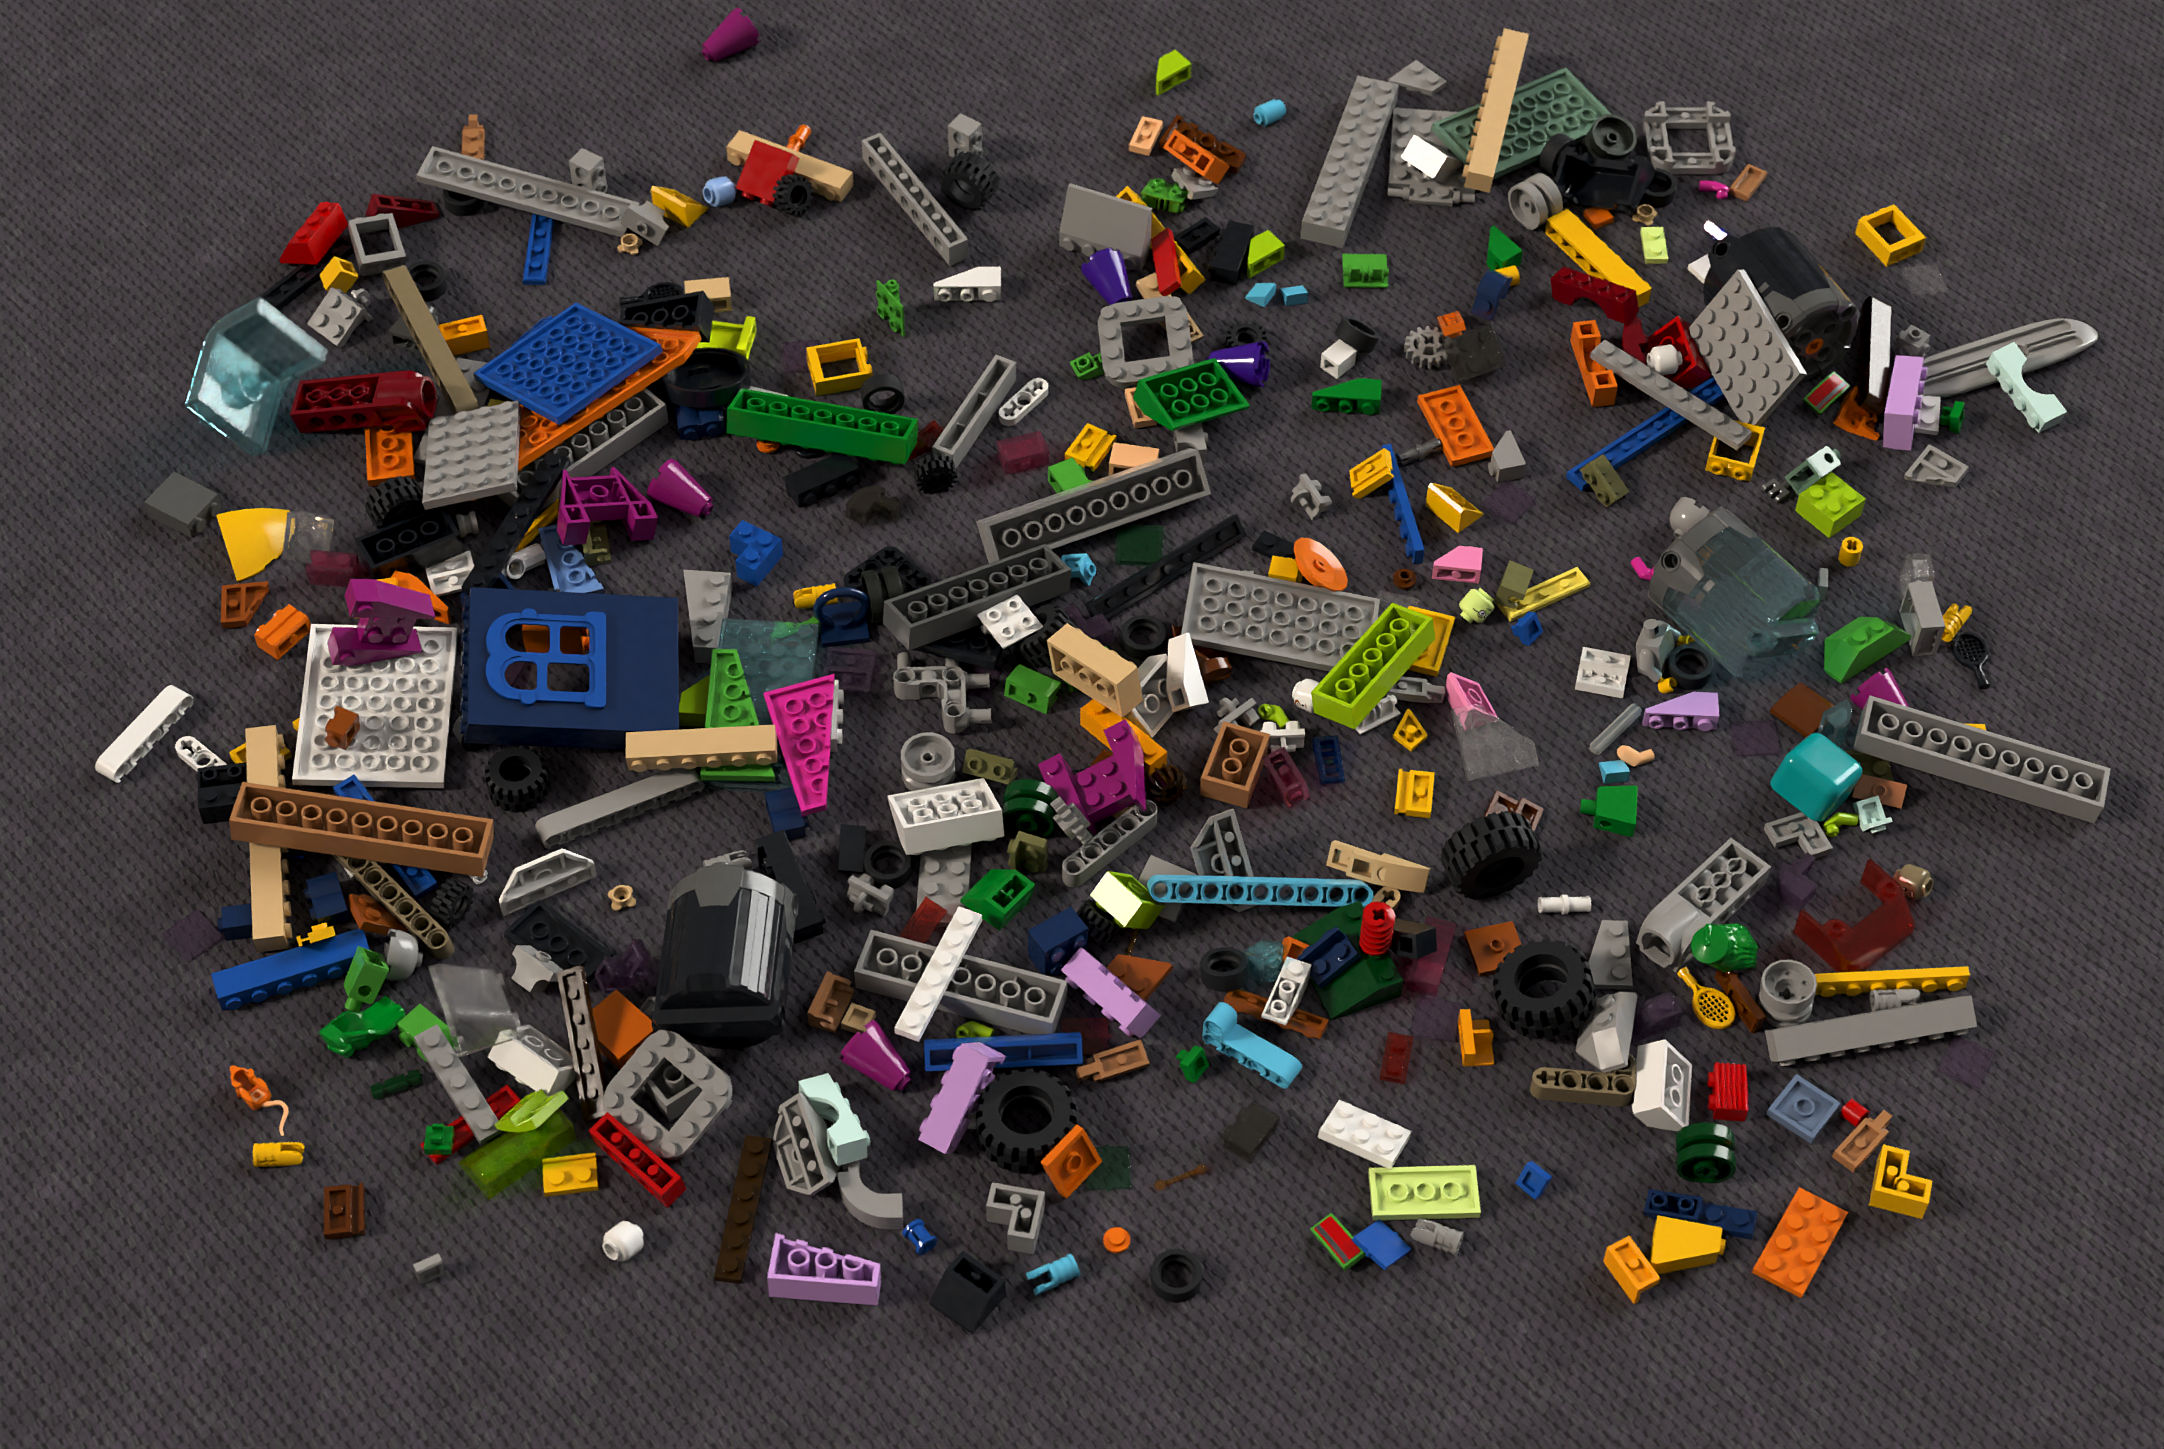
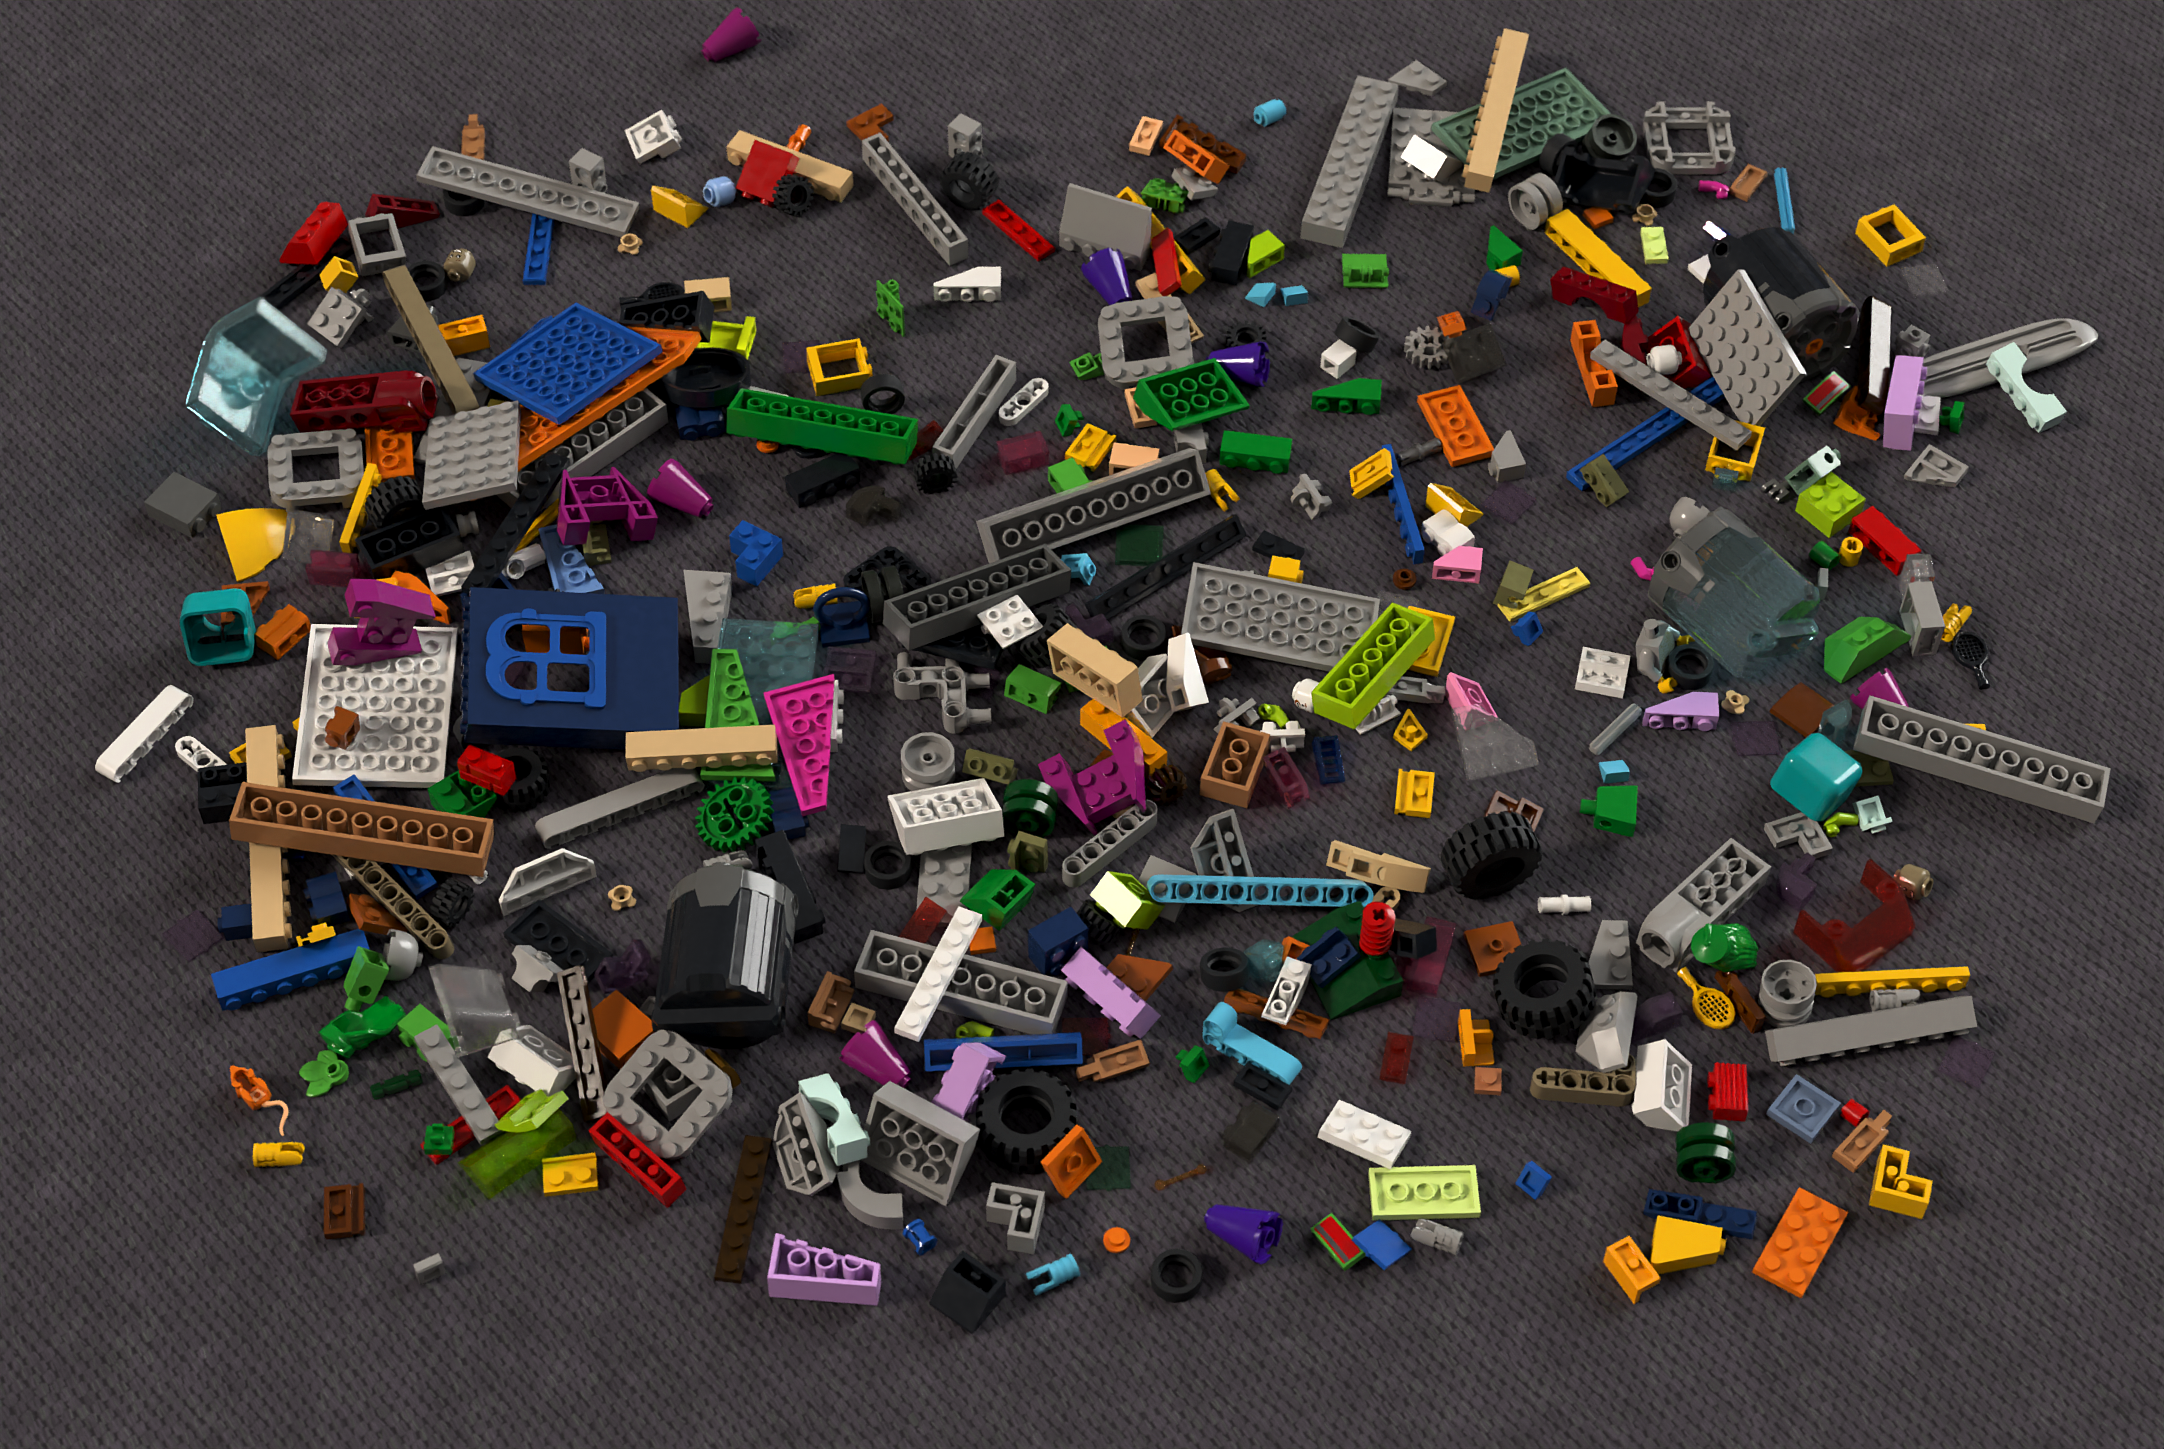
(195, 626): none -> teal piece
(280, 468): none -> light grey plate
(322, 1074): none -> bright green plate
(358, 516): none -> yellow plate
(459, 265): none -> dark tan head
(461, 797): none -> green slope
(486, 770): none -> red brick
(623, 1241): white head -> none
(646, 221): light grey brick -> none
(654, 137): none -> white plate
(718, 825): none -> green gear
(724, 1066): none -> pearl gold slope
(868, 897): light grey hips -> none
(869, 122): none -> dark orange plate
(918, 1142): none -> light grey slope
(983, 941): none -> orange tile
(1018, 230): none -> red tile
(1067, 419): none -> green tile
(1071, 821): light grey gear -> none
(1171, 71): lime slope -> none
(1219, 488): none -> yellow hinge
(1246, 1229): none -> dark purple cone
(1255, 451): none -> green brick
(1262, 1086): none -> black plate
(1319, 565): orange piece -> none
(1446, 532): none -> white brick
(1476, 605): yellowish green head -> none
(1487, 1081): none -> nougat plate
(1634, 757): light nougat arm -> none
(1725, 479): none -> clear light blue plate
(1732, 707): none -> tan plate
(1784, 200): none -> dark azure axle
(1824, 555): none -> green gear
(1882, 539): none -> red brick
(1889, 792): nougat plate -> none

